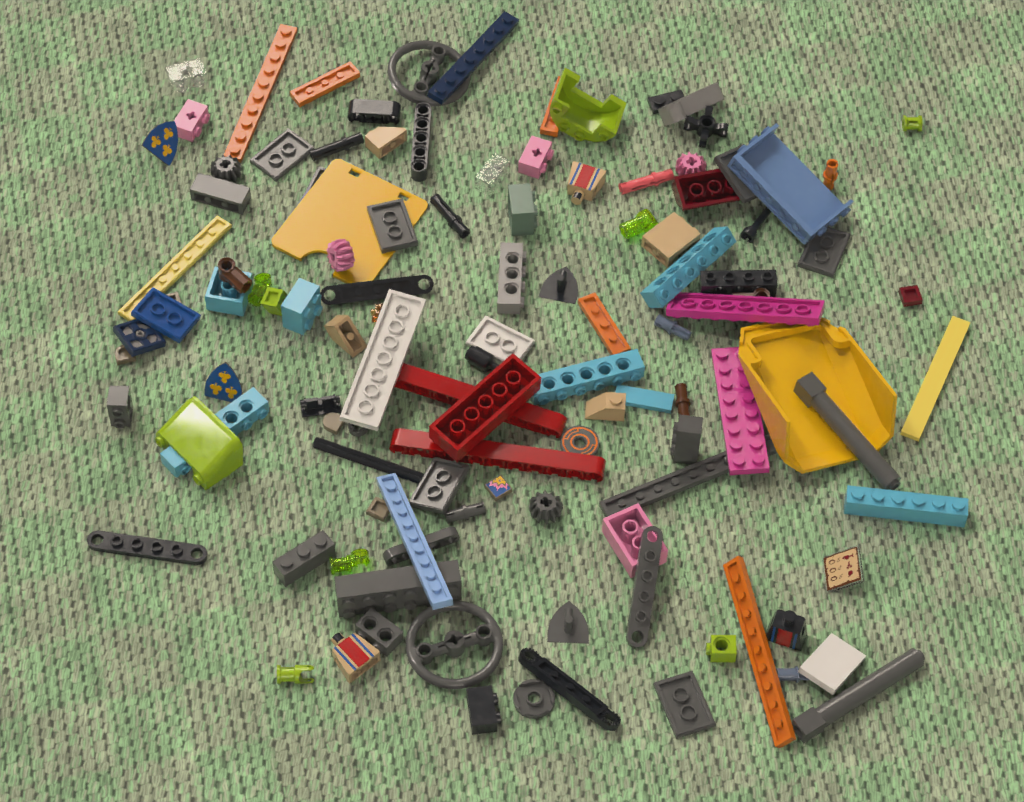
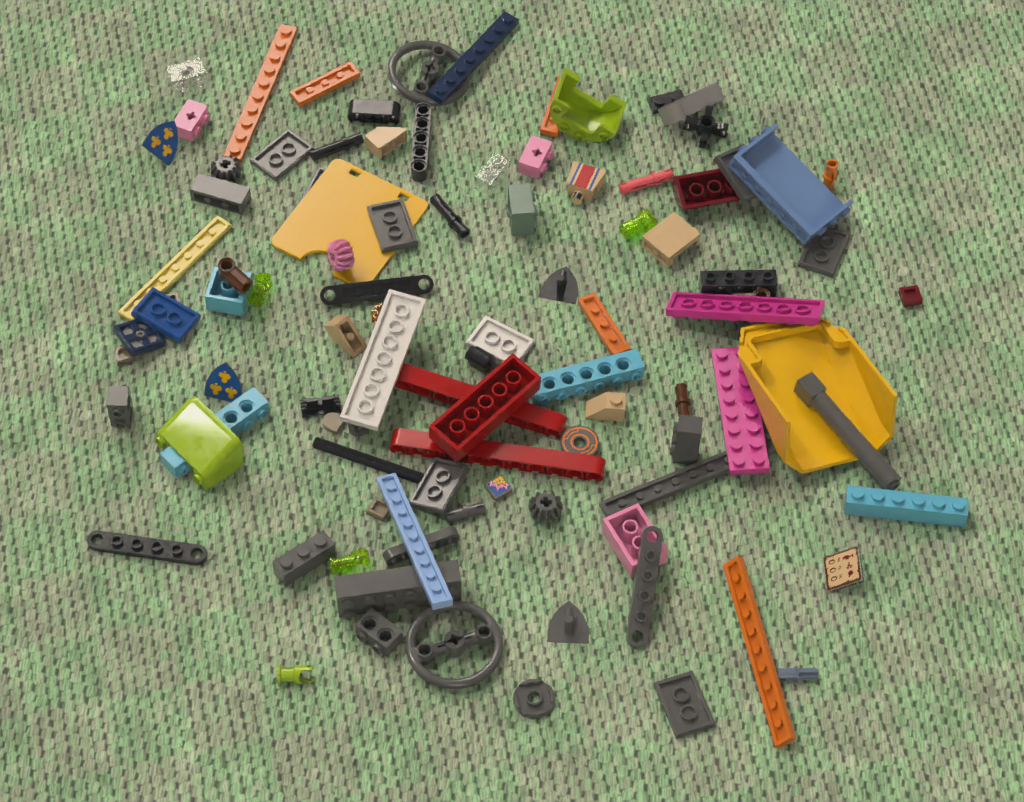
(273, 300): lime brick -> none
(301, 306): medium azure brick -> none
(353, 655): torso -> none
(481, 709): black brick -> none
(510, 278): light grey brick -> none
(569, 689): black plate -> none
(647, 398): medium azure tile -> none
(672, 327): sand blue axle -> none
(688, 267): medium azure brick -> none
(690, 164): bright pink gear -> none
(726, 642): lime brick -> none
(751, 231): black piece -> none
(787, 629): black torso -> none
(816, 719): dark grey brick -> none
(832, 663): white tile -> none
(912, 123): lime bush -> none
(935, 378): light yellow tile -> none

